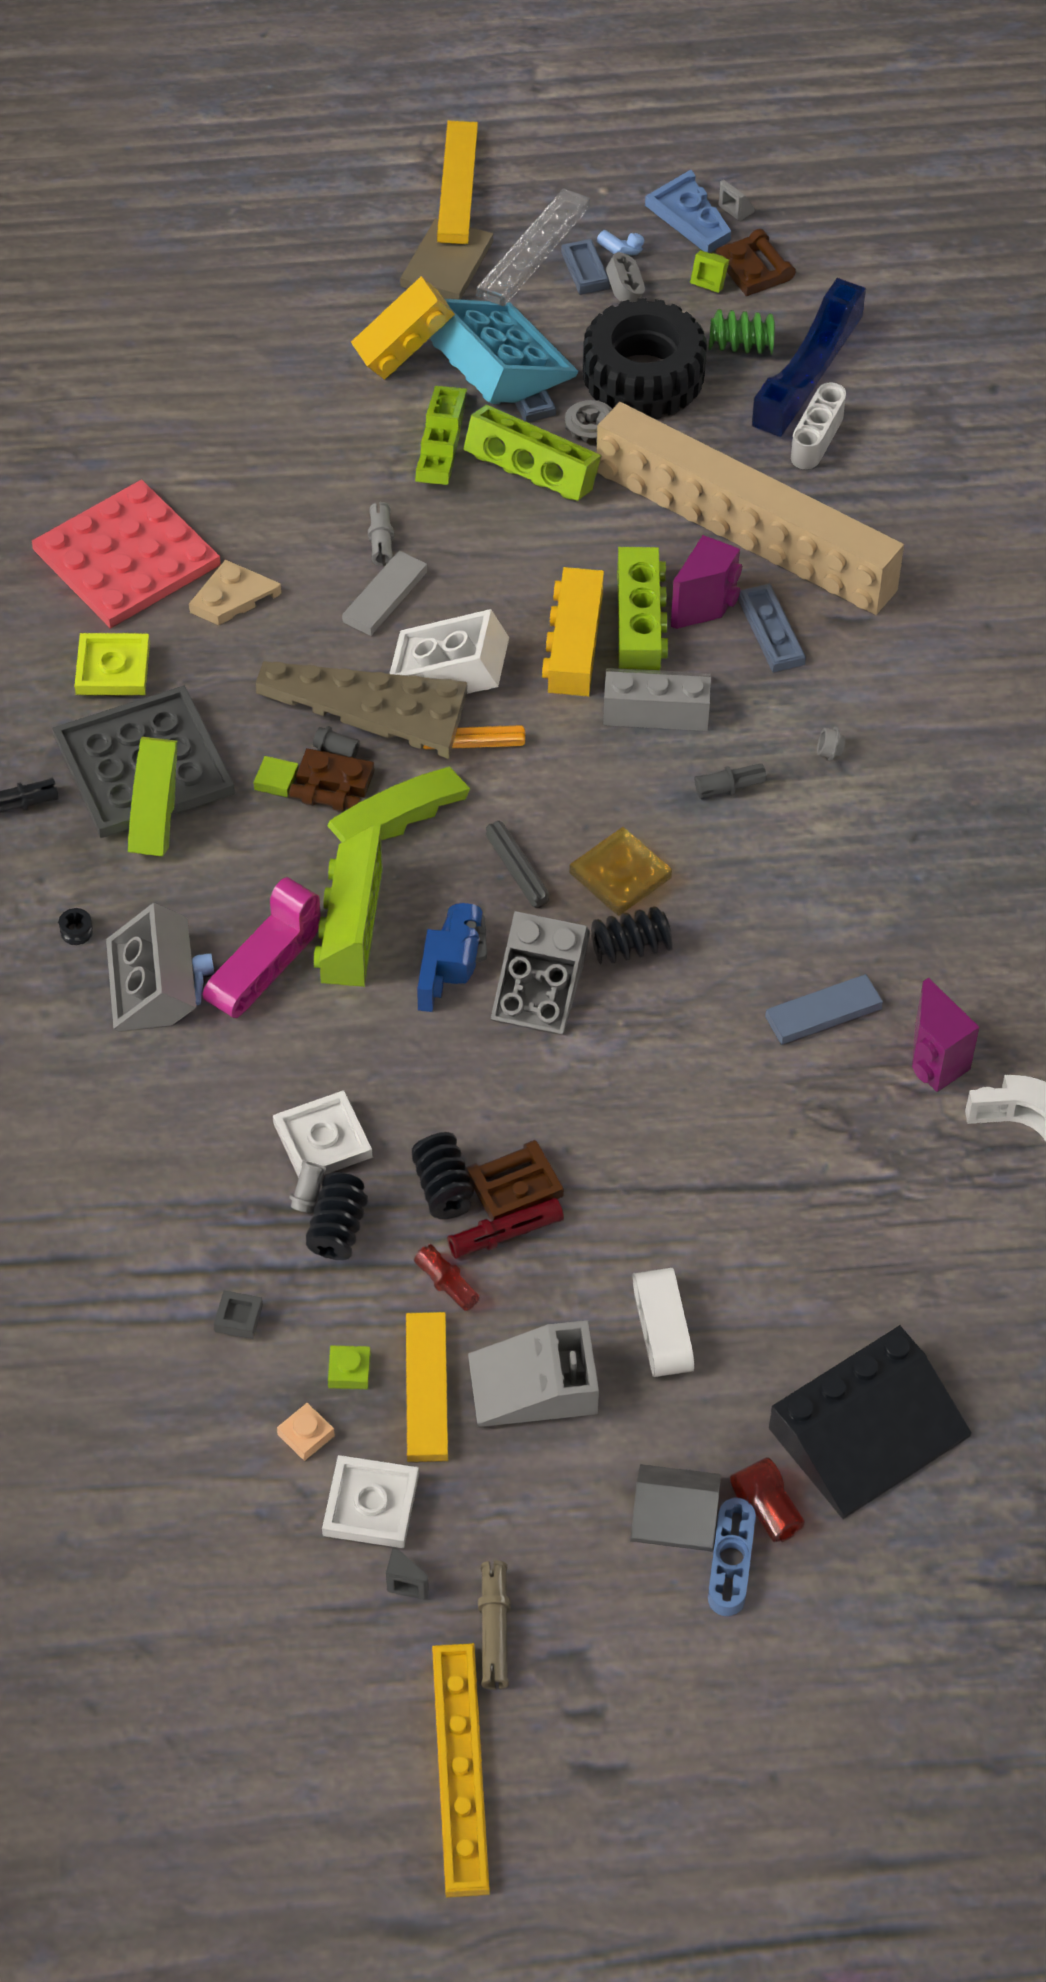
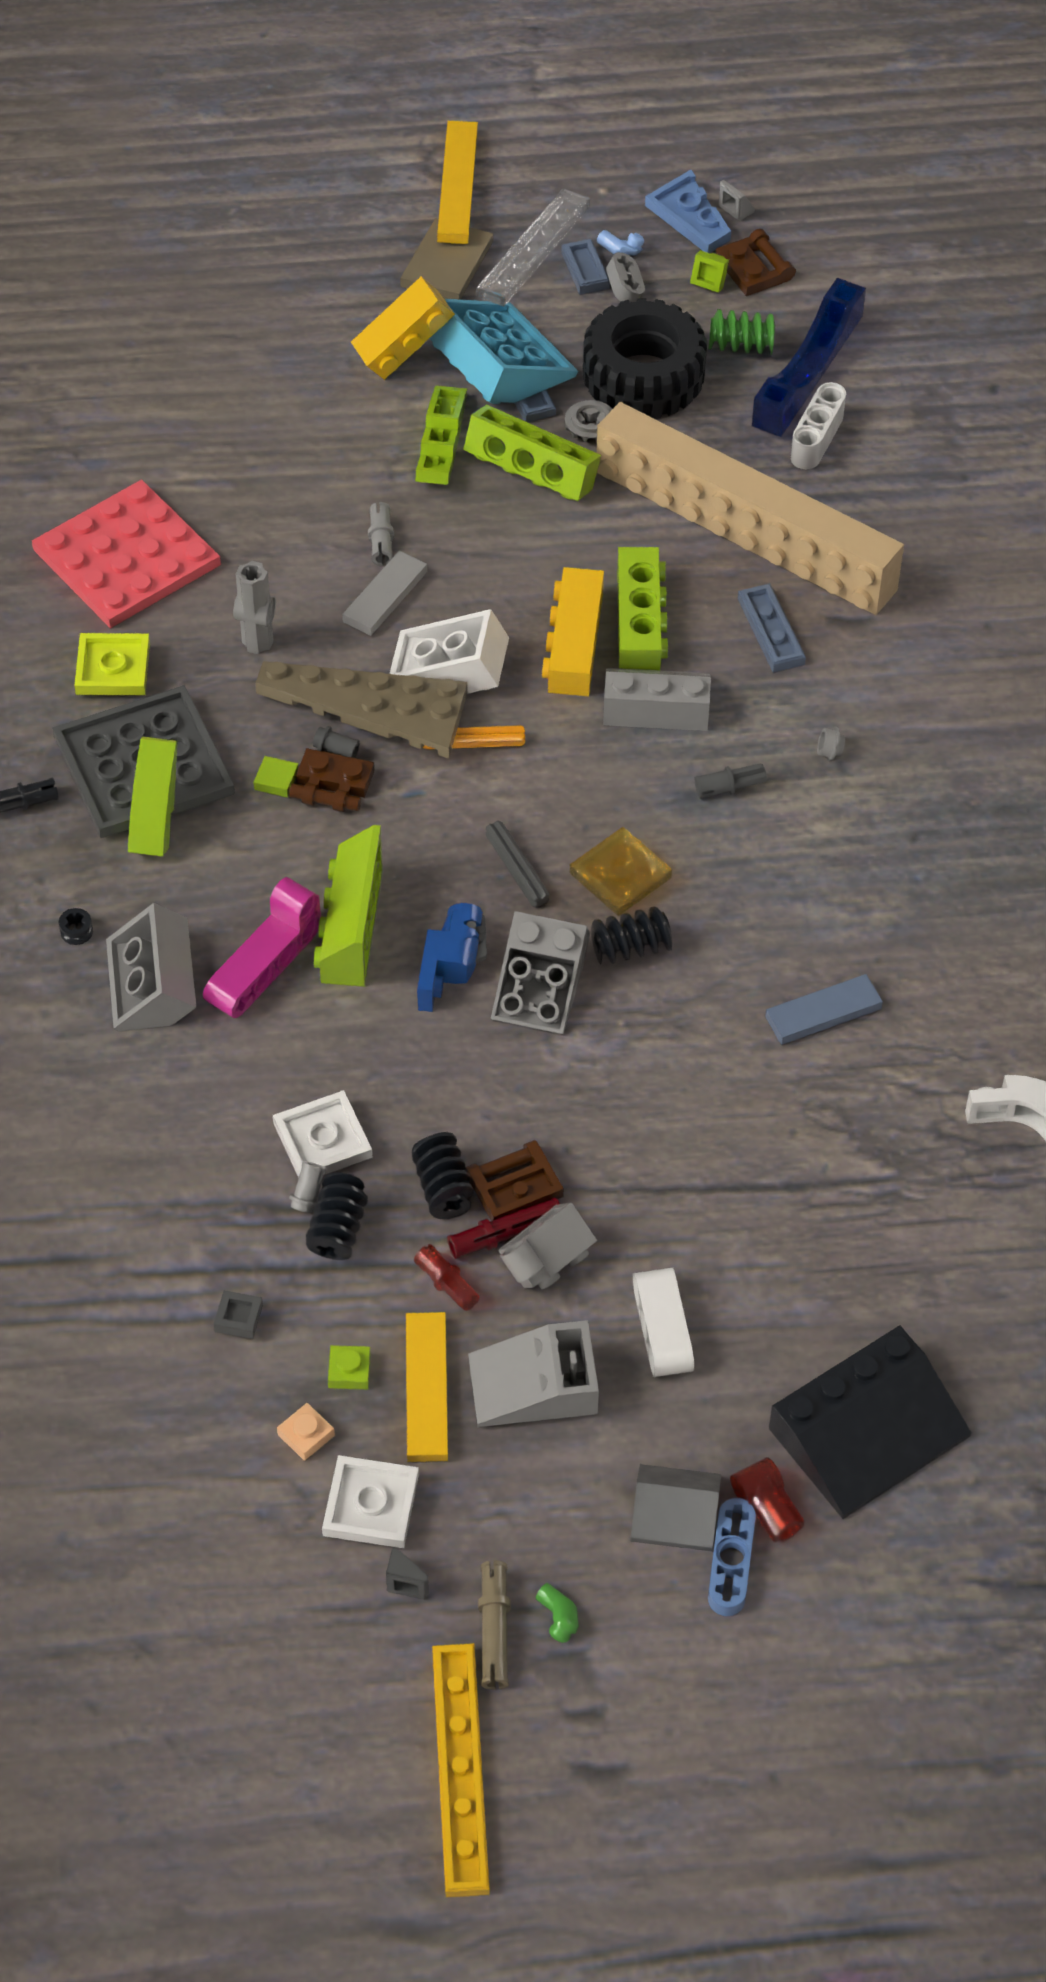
(202, 967): light blue hand -> none
(231, 592): tan wing -> none
(254, 607): none -> light grey piece
(401, 805): lime slope -> none
(548, 1246): none -> light grey hinge
(564, 1612): none -> bright green arm
(706, 583): magenta slope -> none
(942, 1038): magenta slope -> none

